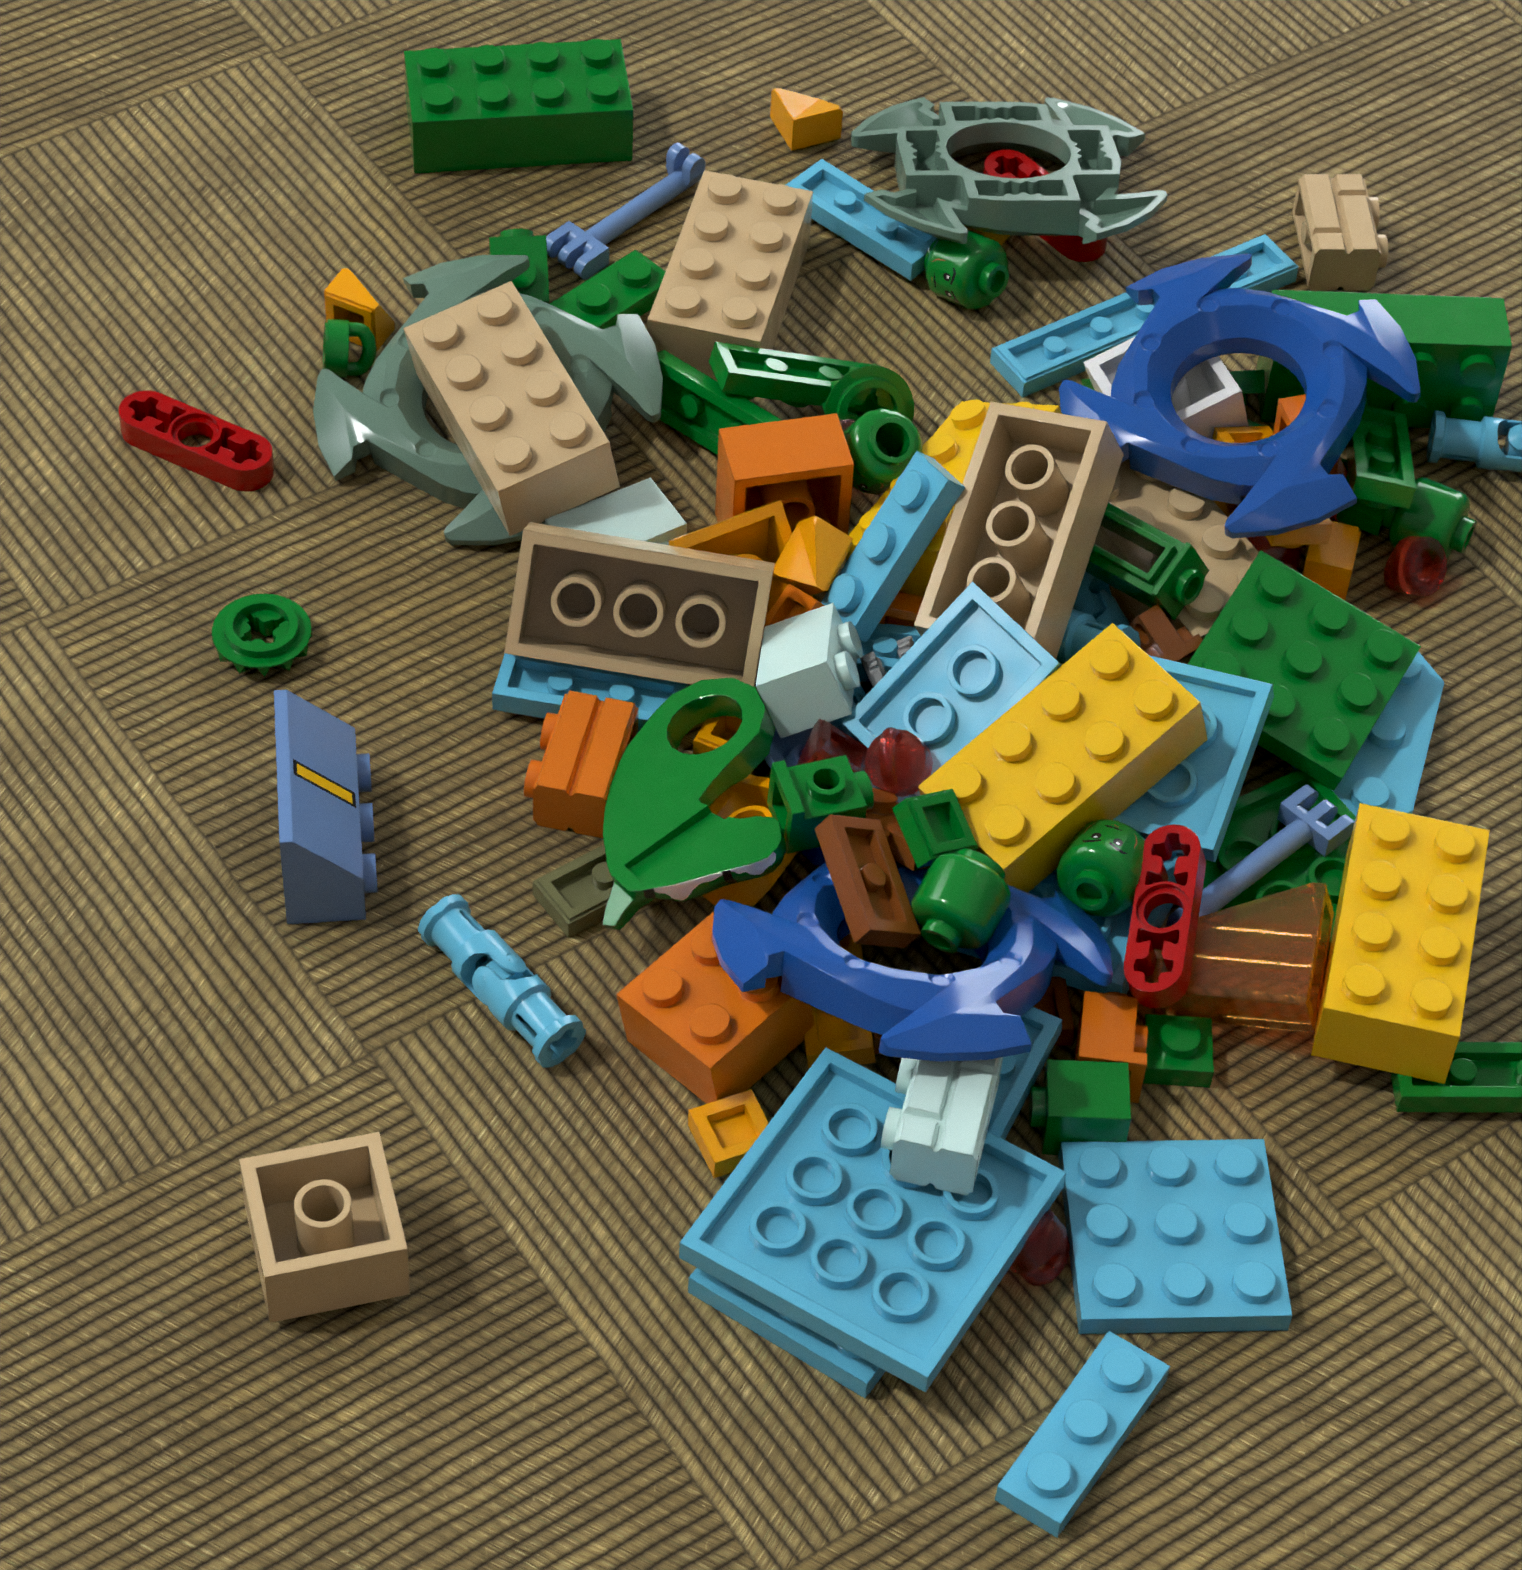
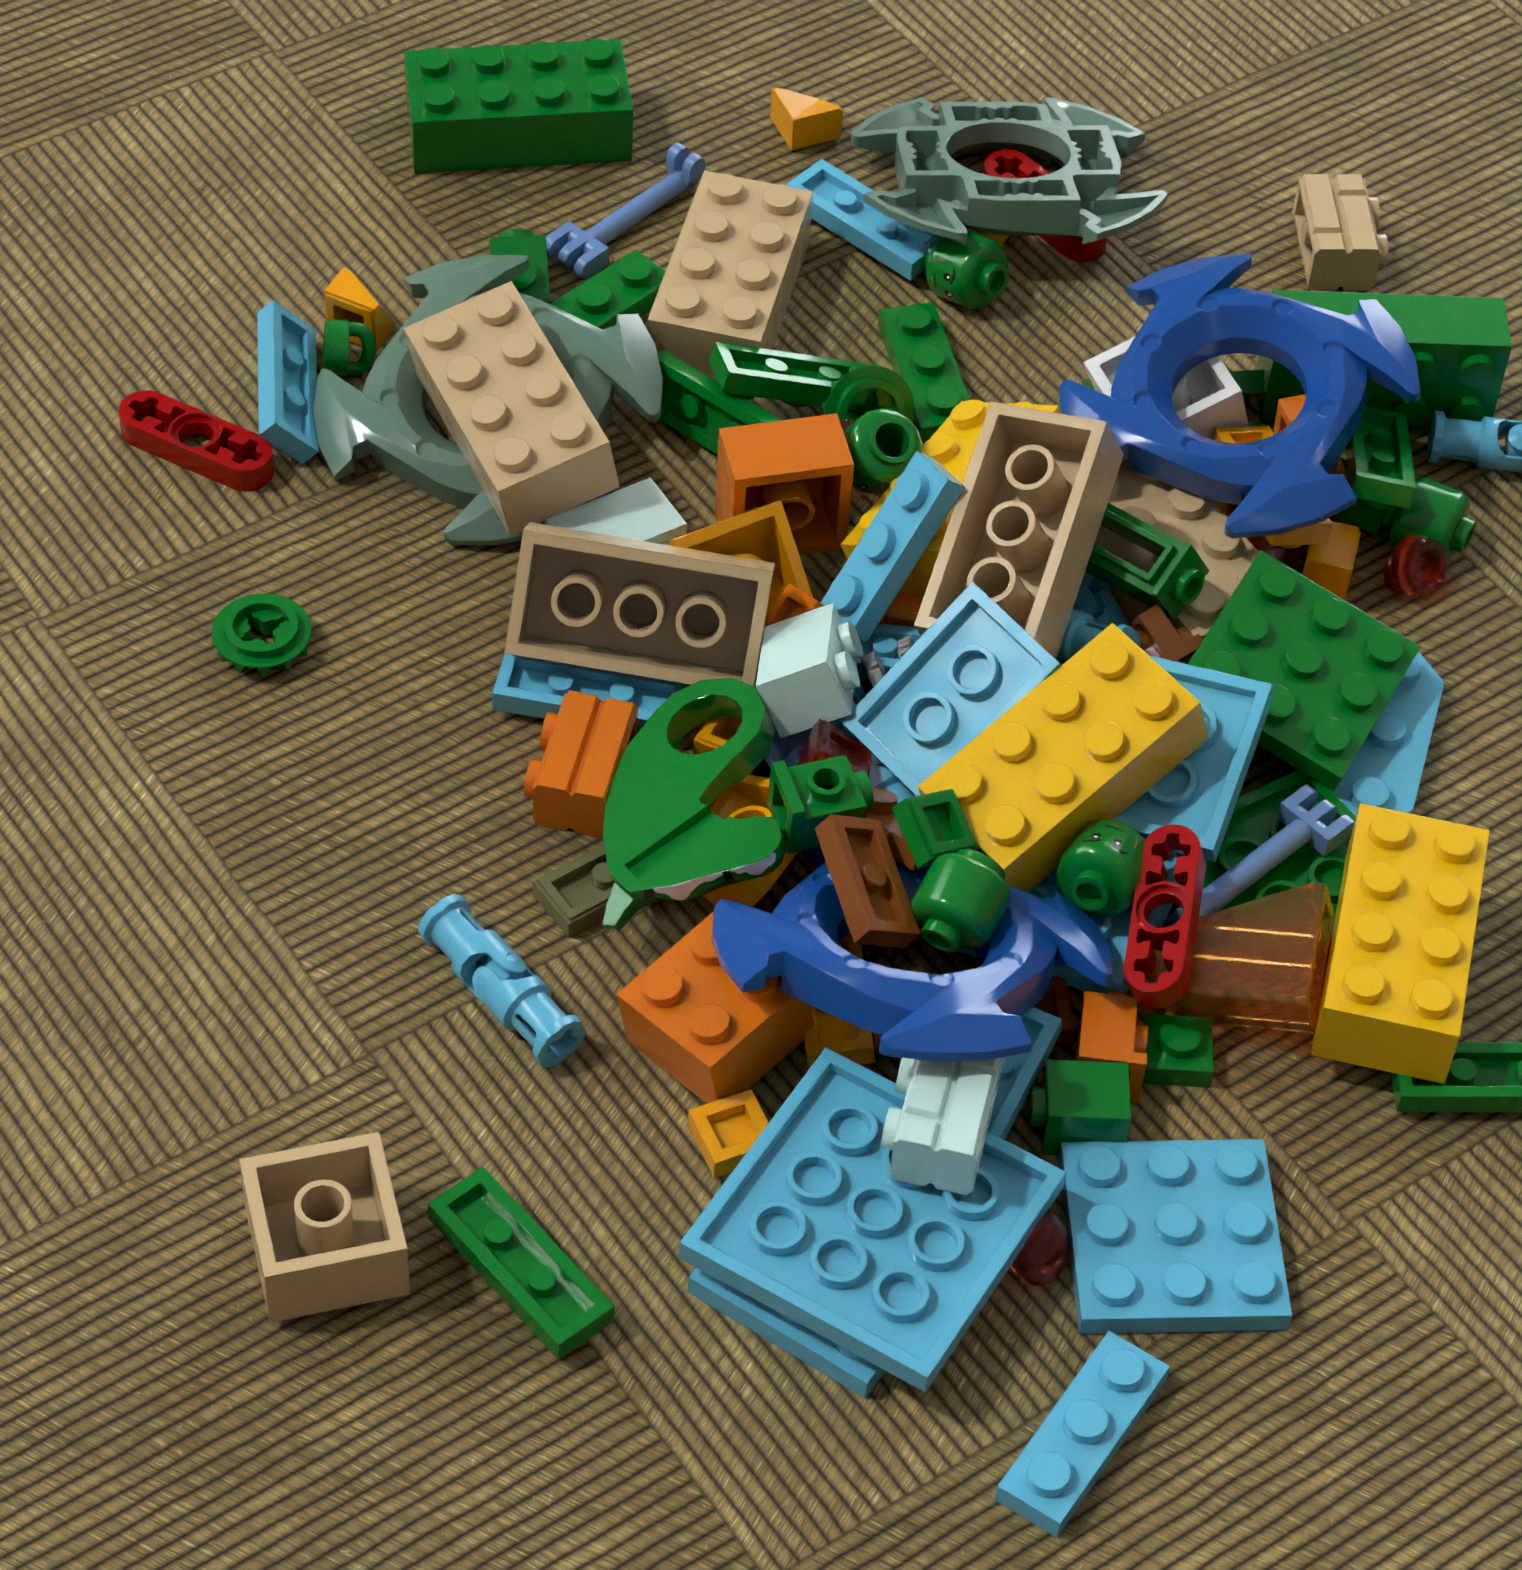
(287, 382): none -> medium azure plate
(322, 814): medium blue slope -> none
(521, 1263): none -> green plate
(812, 555): light orange slope -> none
(898, 762): clear red tile -> none
(925, 361): none -> green plate
(1064, 345): medium azure tile -> none

